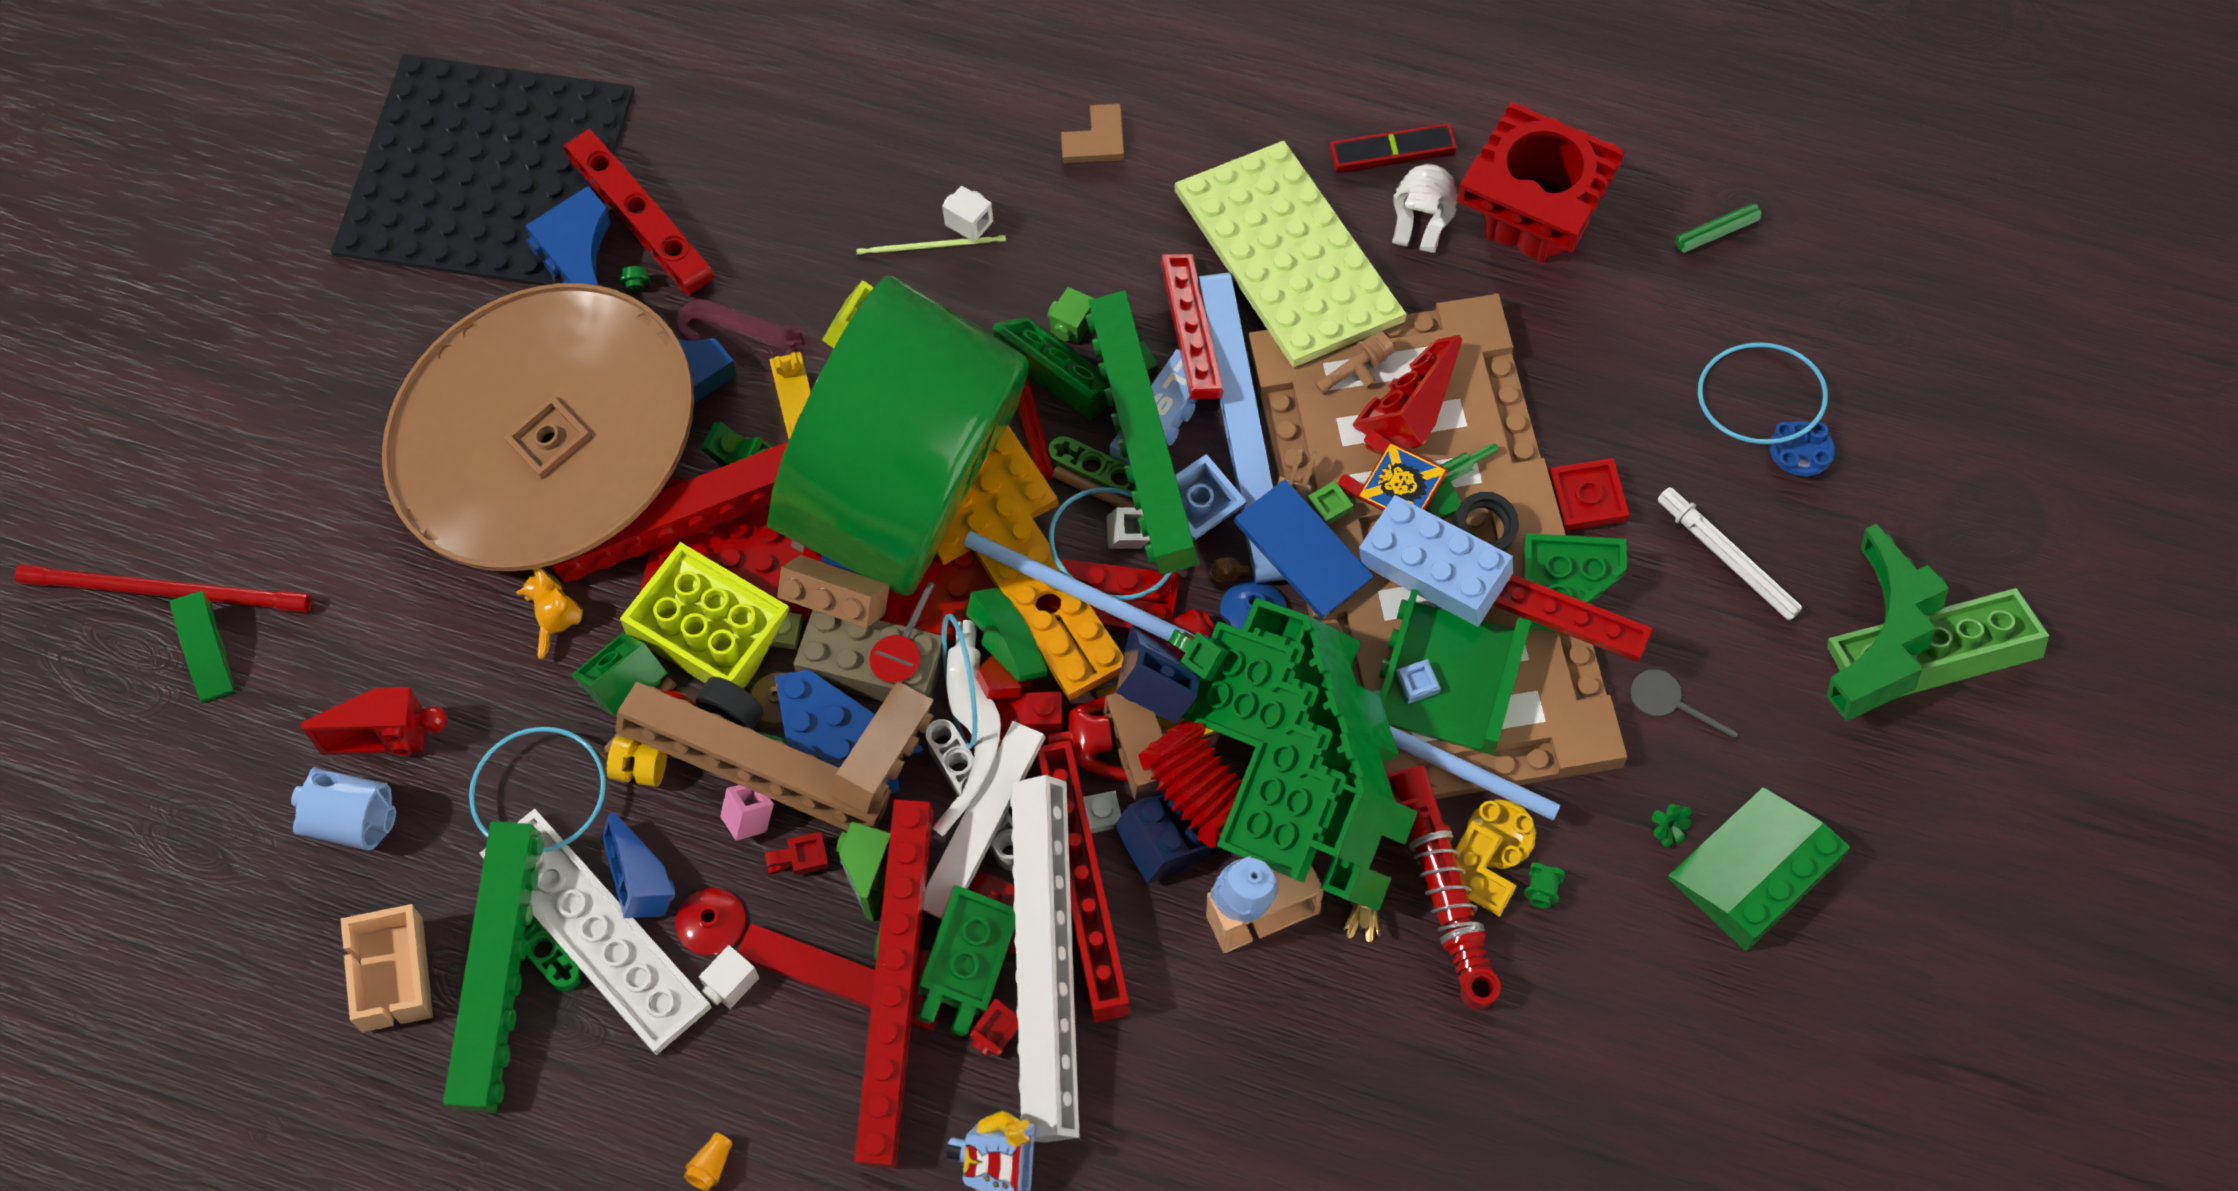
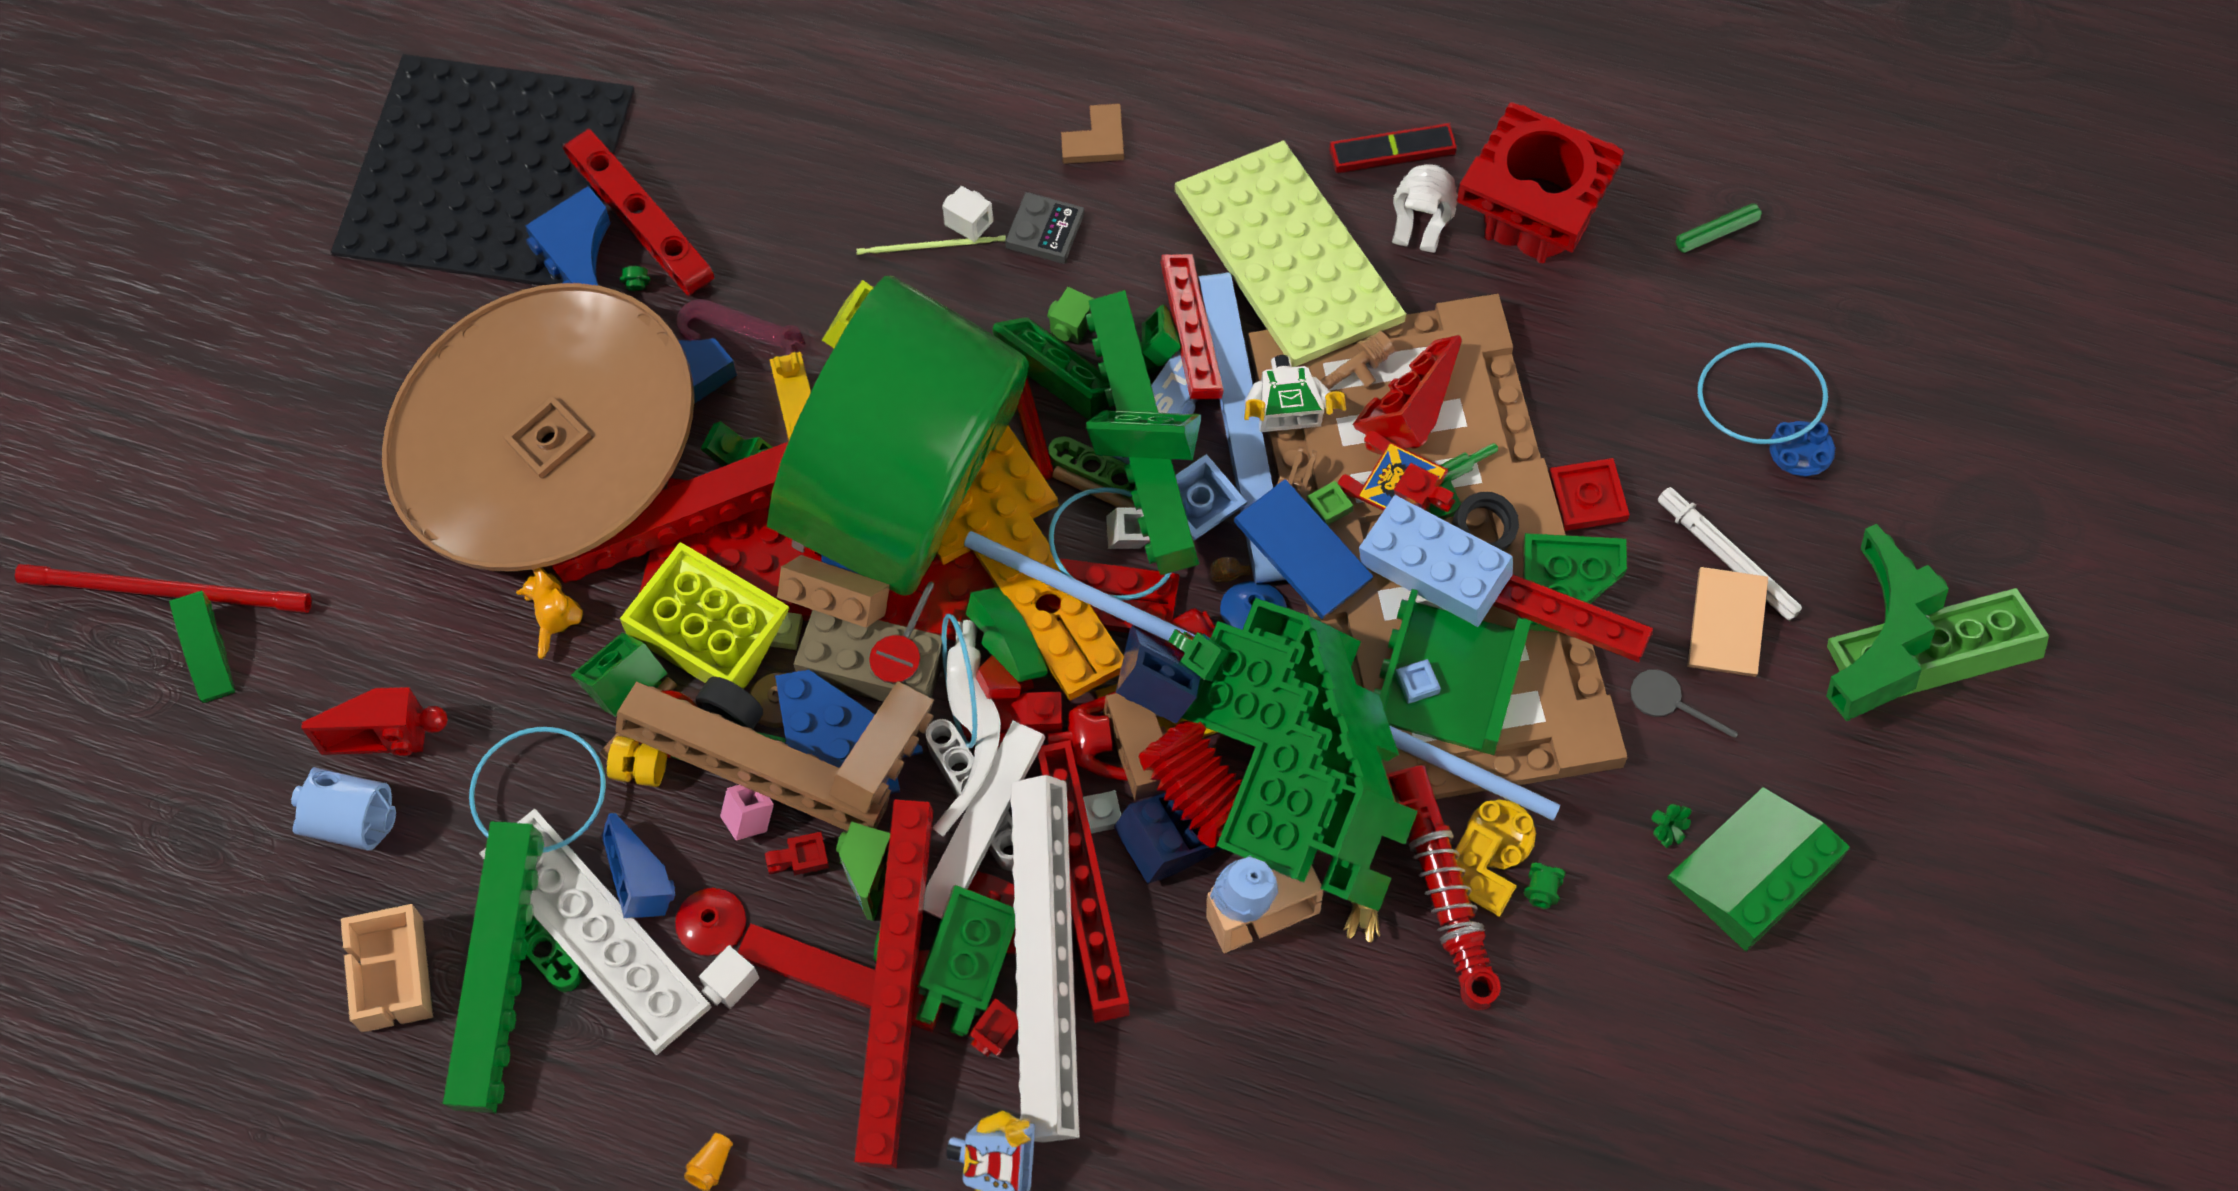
(1044, 227): none -> dark grey plate
(1144, 434): none -> green slope
(1159, 336): none -> green slope
(1290, 398): none -> torso
(1422, 487): none -> red plate
(1728, 622): none -> light nougat tile

